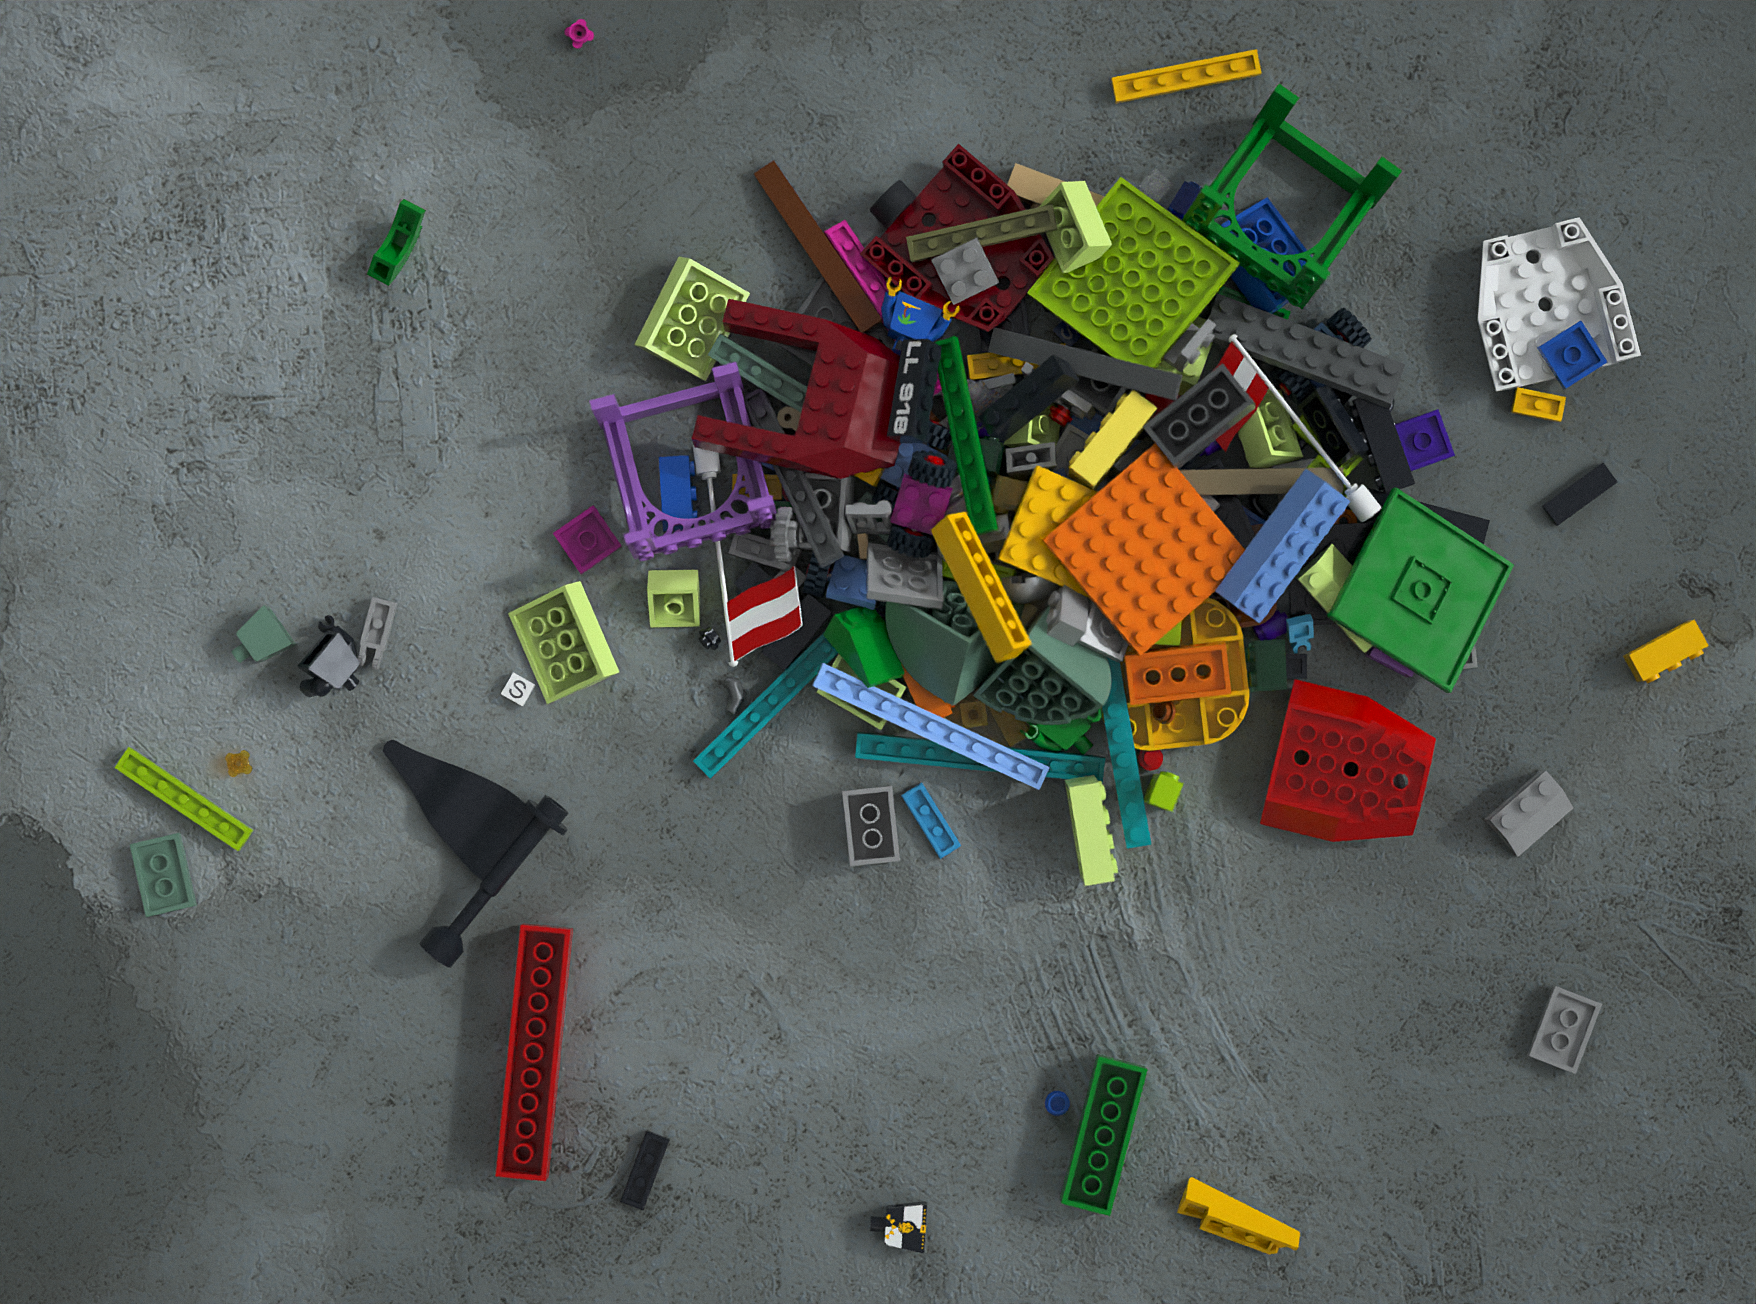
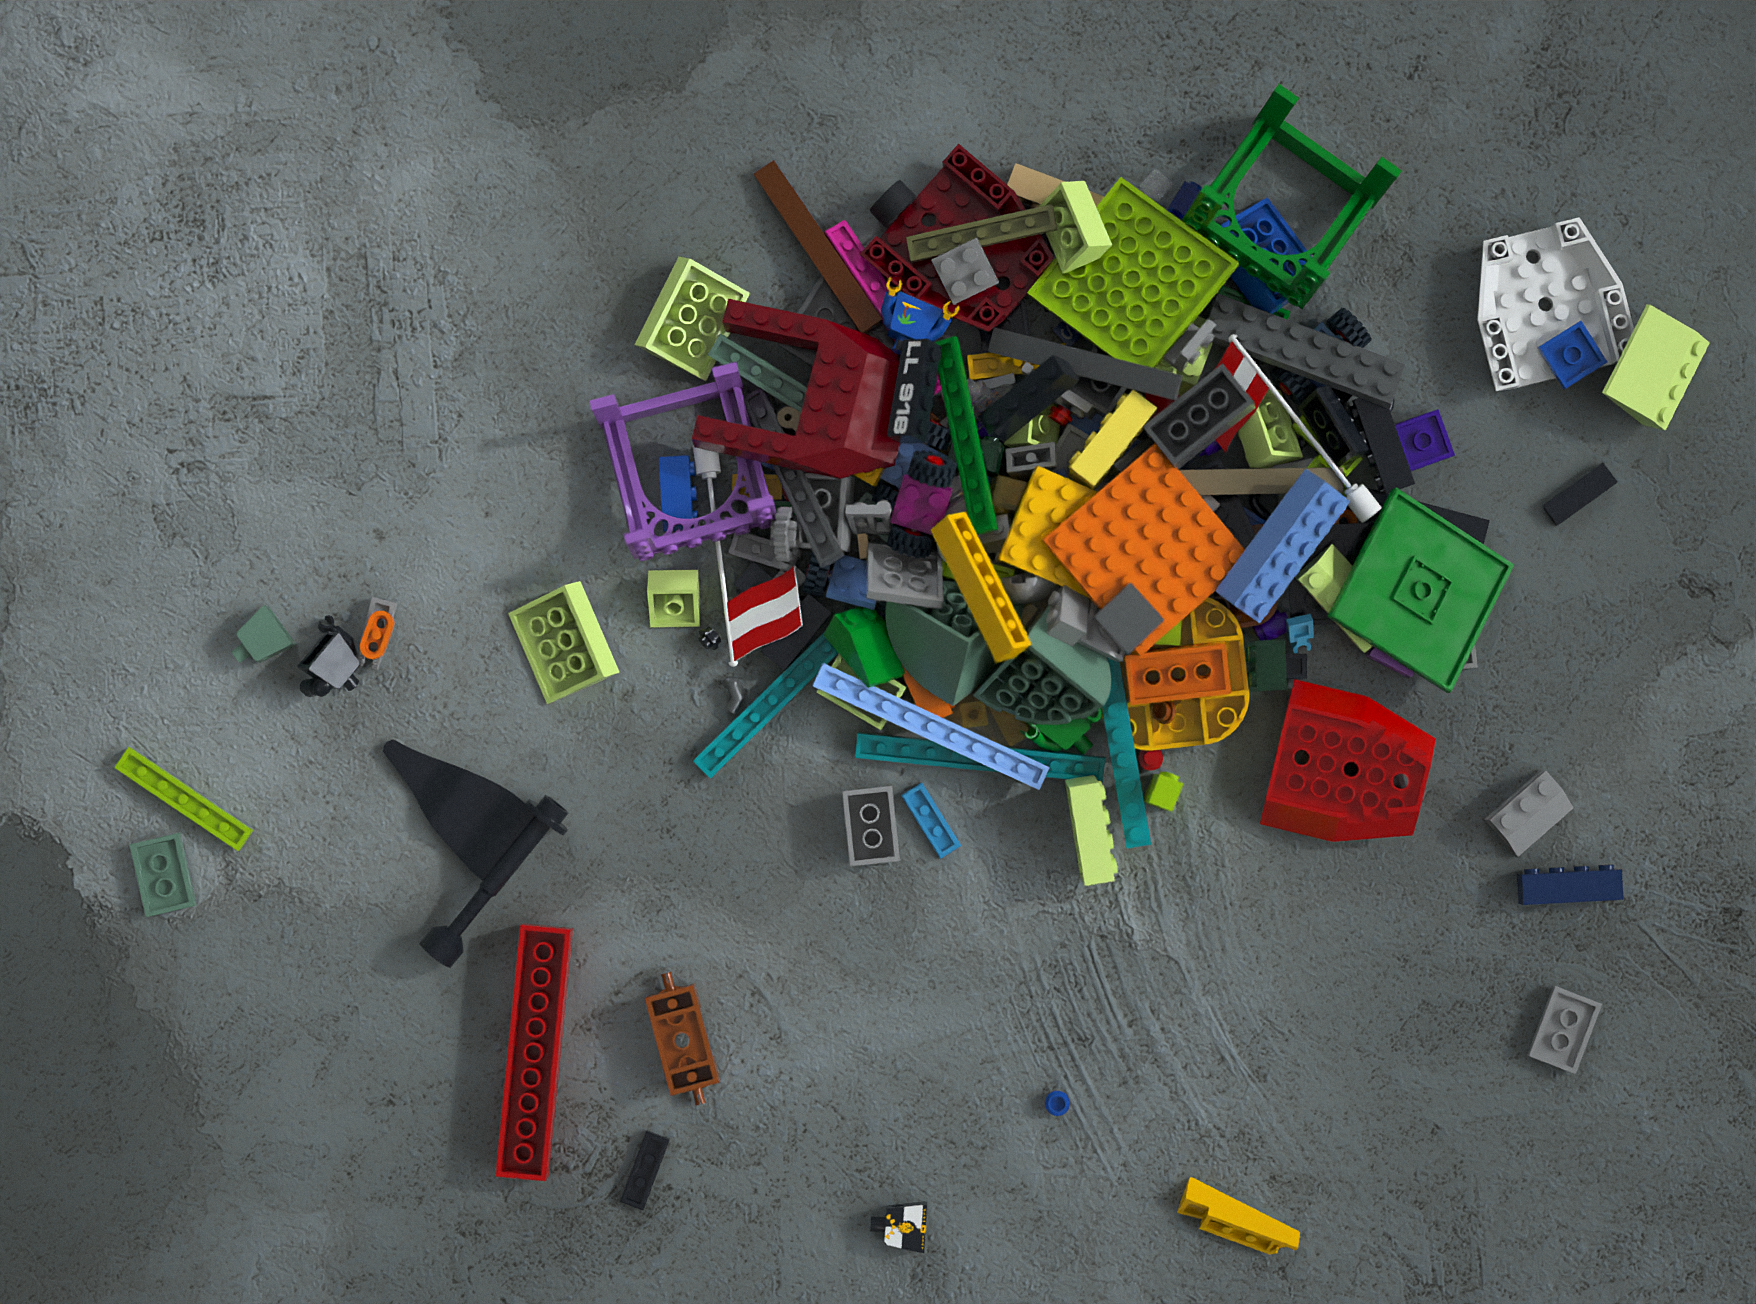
(232, 760): clear yellow plate -> none
(374, 633): none -> orange plate
(398, 244): green arch -> none
(518, 689): white tile -> none
(579, 26): dark pink plate -> none
(587, 539): magenta plate -> none
(676, 1012): none -> dark orange brick
(1103, 1134): green brick -> none
(1128, 618): none -> dark grey tile
(1186, 76): yellow plate -> none
(1538, 404): yellow plate -> none
(1570, 886): none -> dark blue brick
(1655, 368): none -> yellowish green slope
(1666, 651): yellow brick -> none

